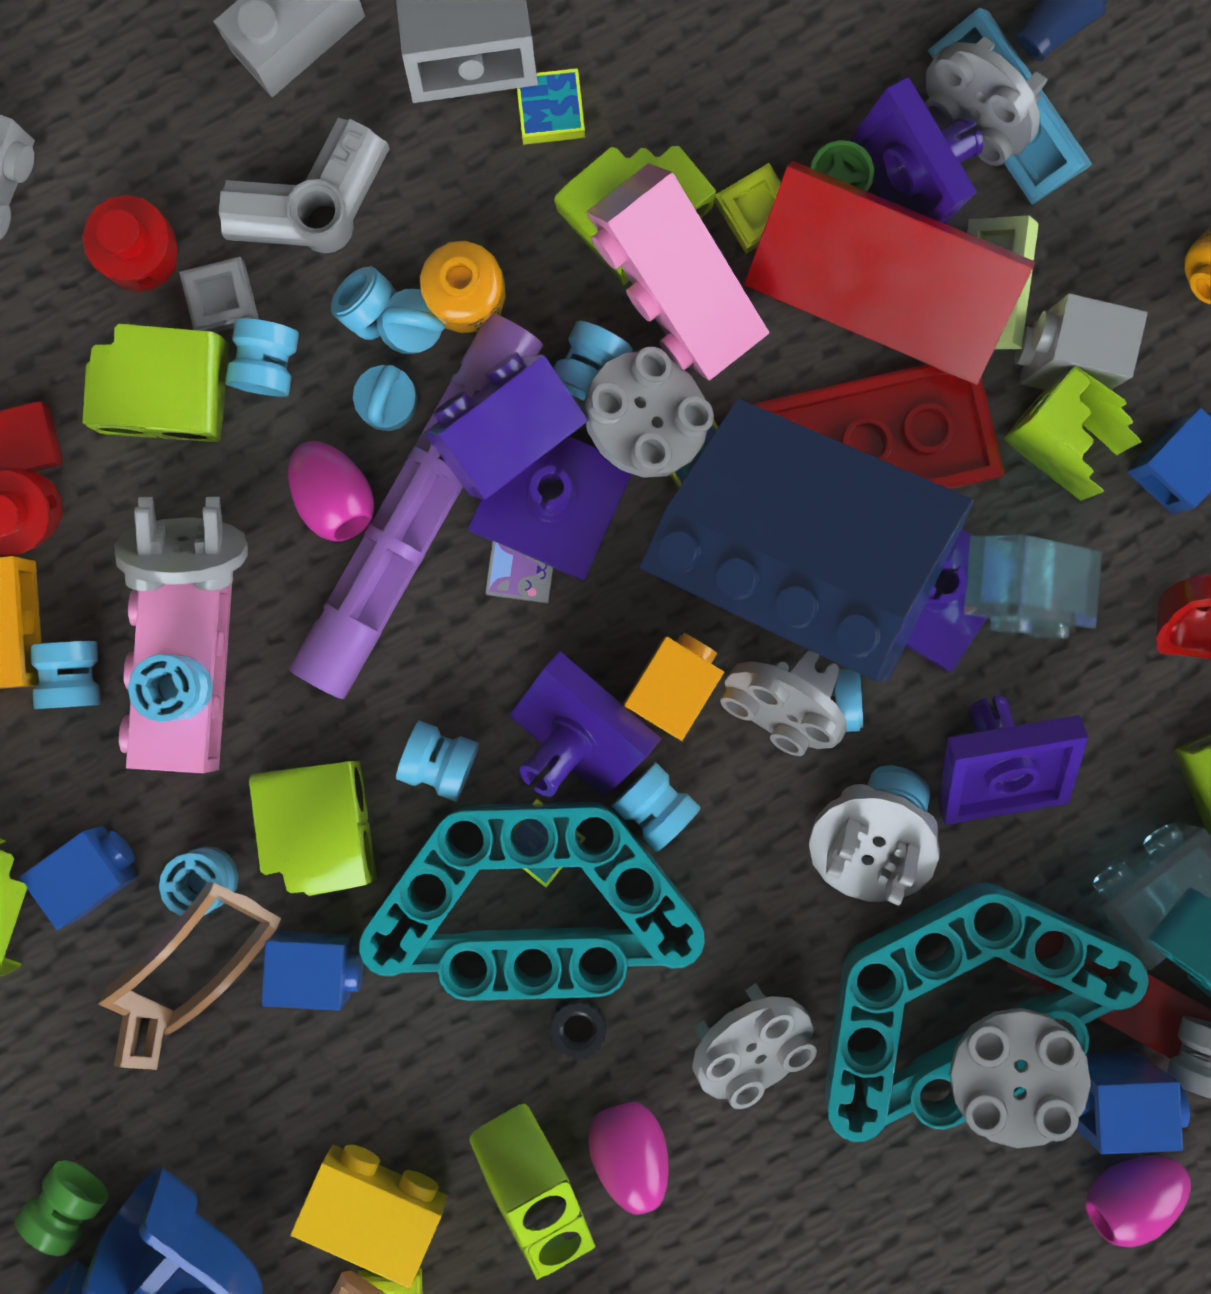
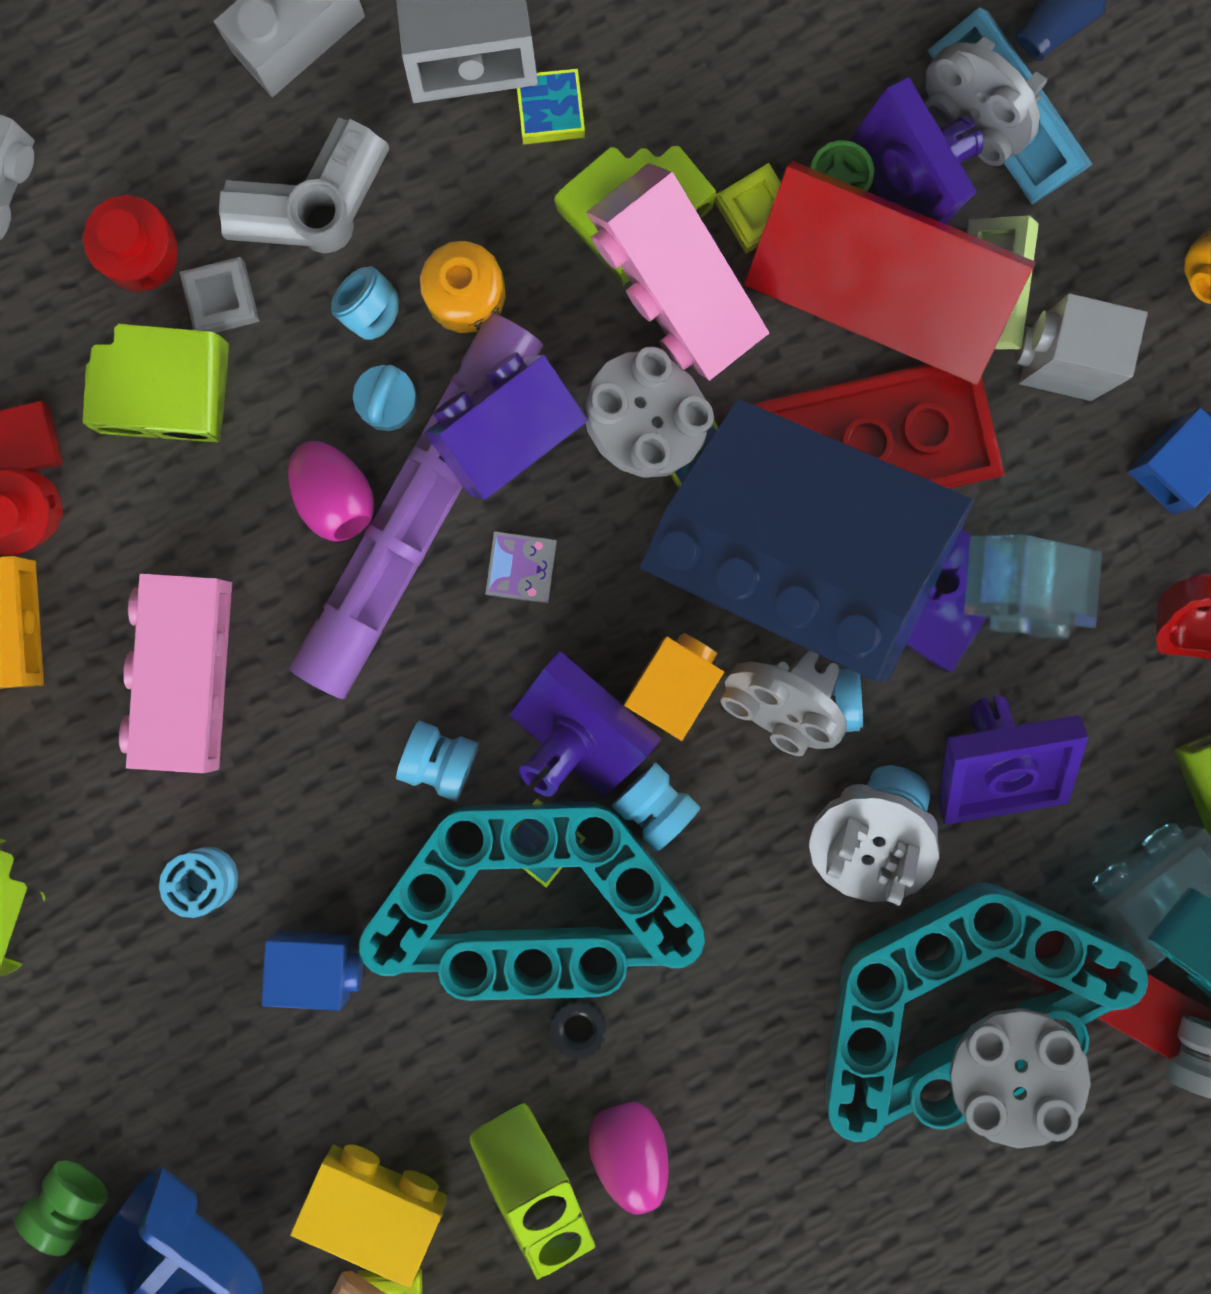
(69, 689): medium azure wheel -> none
(81, 875): blue brick -> none
(163, 1020): medium nougat sword -> none
(180, 549): light grey plate -> none
(184, 690): medium azure wheel -> none
(262, 357): medium azure wheel -> none
(311, 828): lime piece -> none
(408, 324): medium azure tile -> none
(556, 508): dark purple tile -> none
(588, 354): medium azure wheel -> none
(753, 1048): light grey plate -> none
(1055, 435): lime piece -> none
(1132, 1105): blue brick -> none
(1138, 1199): dark pink animal -> none

